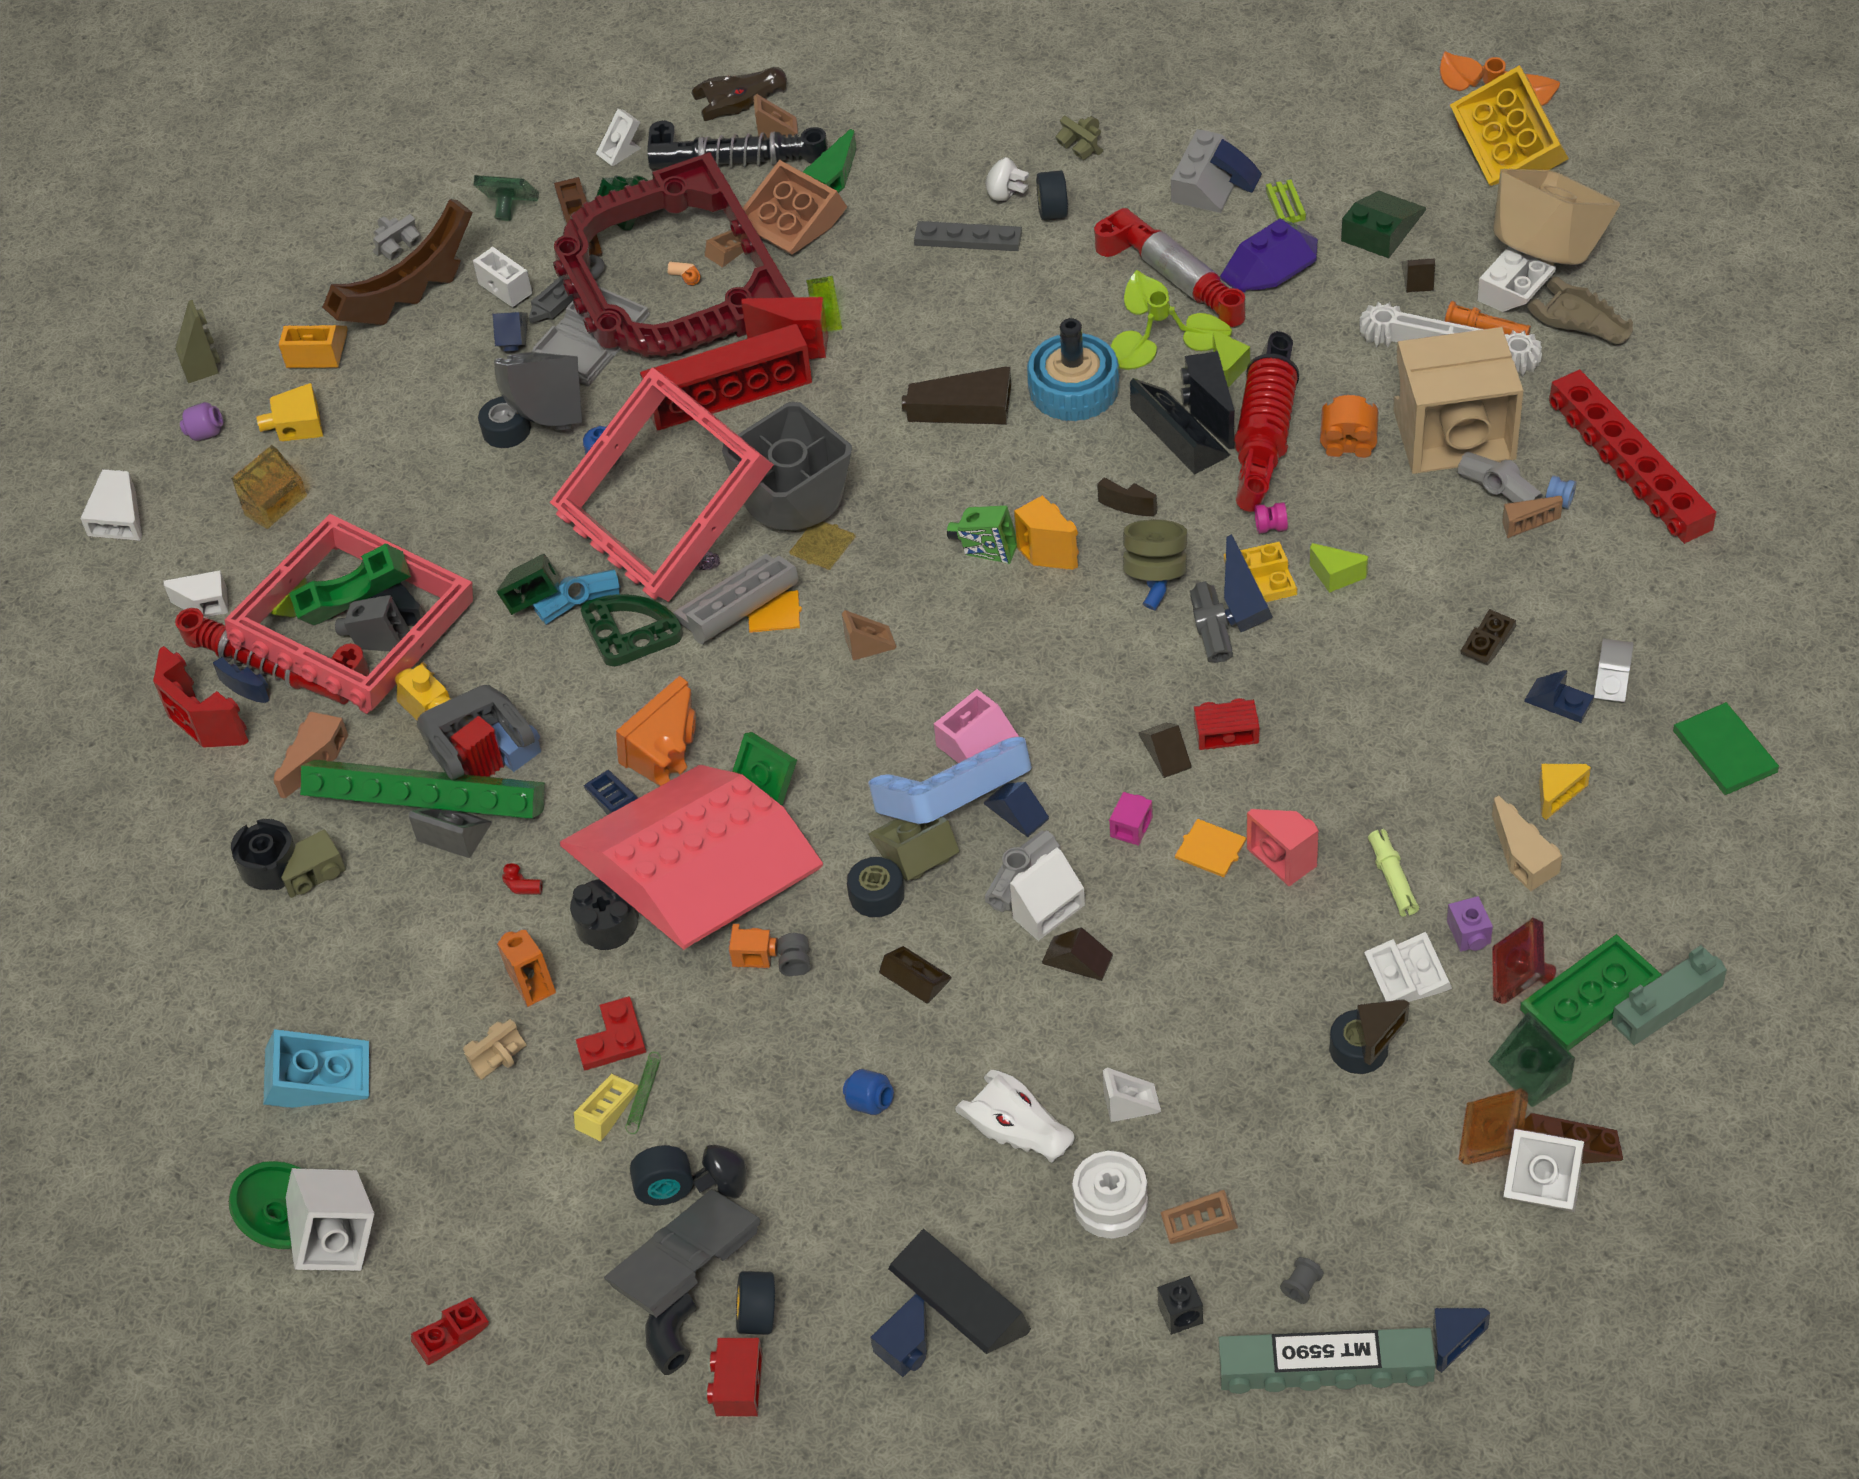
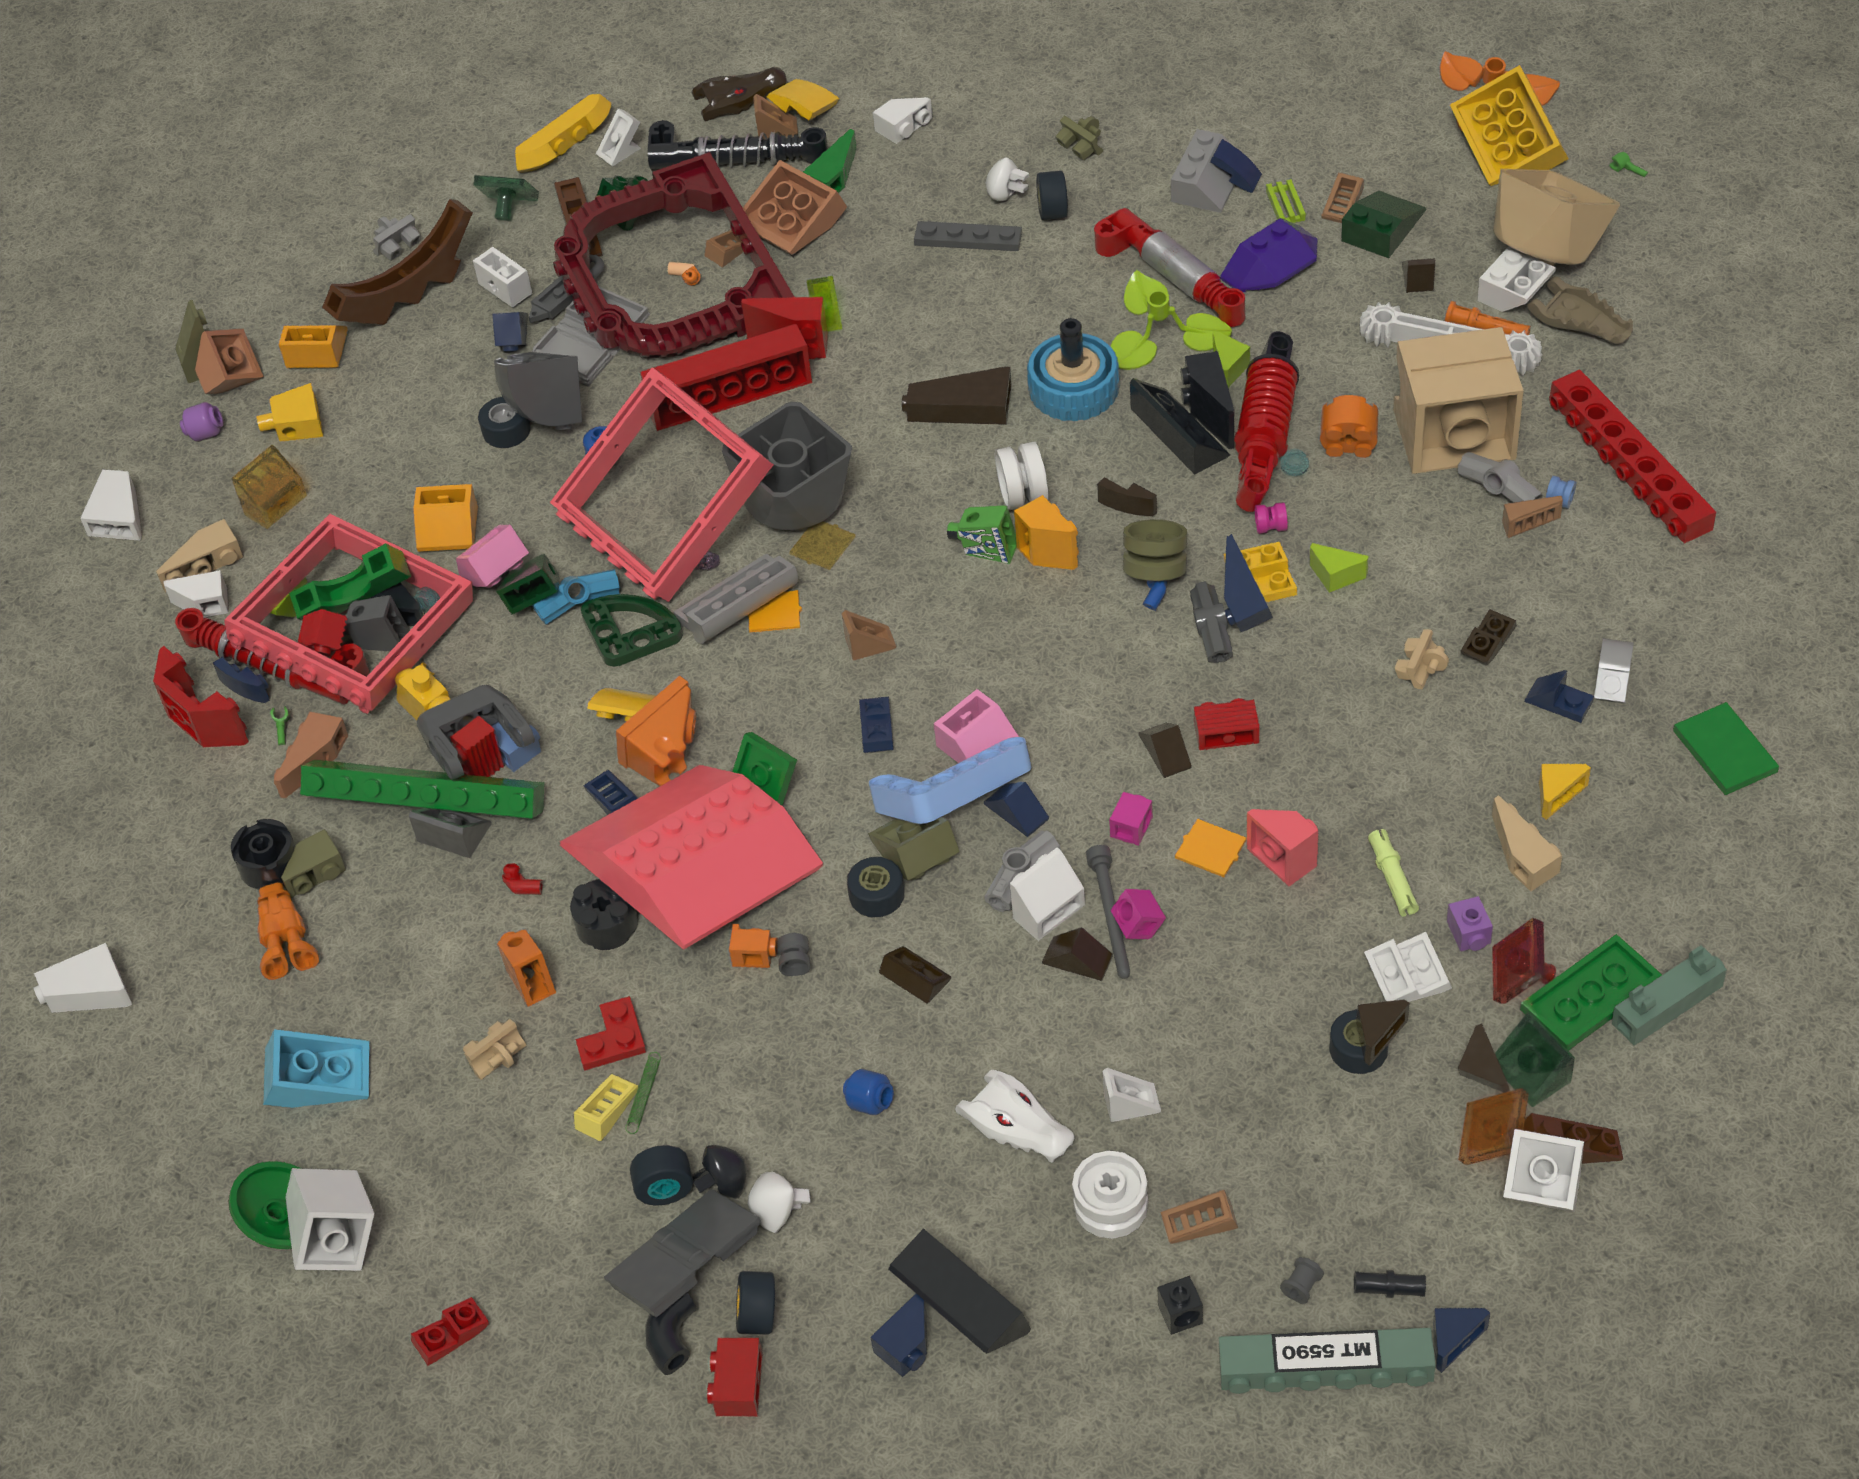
(82, 983): none -> white slope
(202, 553): none -> tan slope
(225, 361): none -> nougat slope
(278, 924): none -> orange piece
(280, 725): none -> bright green hand
(322, 631): none -> red brick
(426, 598): none -> clear light blue plate
(445, 517): none -> light orange slope
(491, 557): none -> bright pink slope
(562, 133): none -> yellow brick
(616, 701): none -> yellow slope
(774, 1199): none -> white piece
(804, 97): none -> yellow slope
(876, 724): none -> dark blue slope
(902, 117): none -> white slope
(1021, 475): none -> white wheel
(1099, 860): none -> dark grey piece
(1138, 914): none -> dark pink brick
(1294, 462): none -> clear light blue plate
(1347, 183): none -> medium nougat slope
(1389, 1284): none -> black pin
(1424, 659): none -> tan hips
(1481, 1063): none -> dark brown slope
(1622, 161): none -> bright green hand

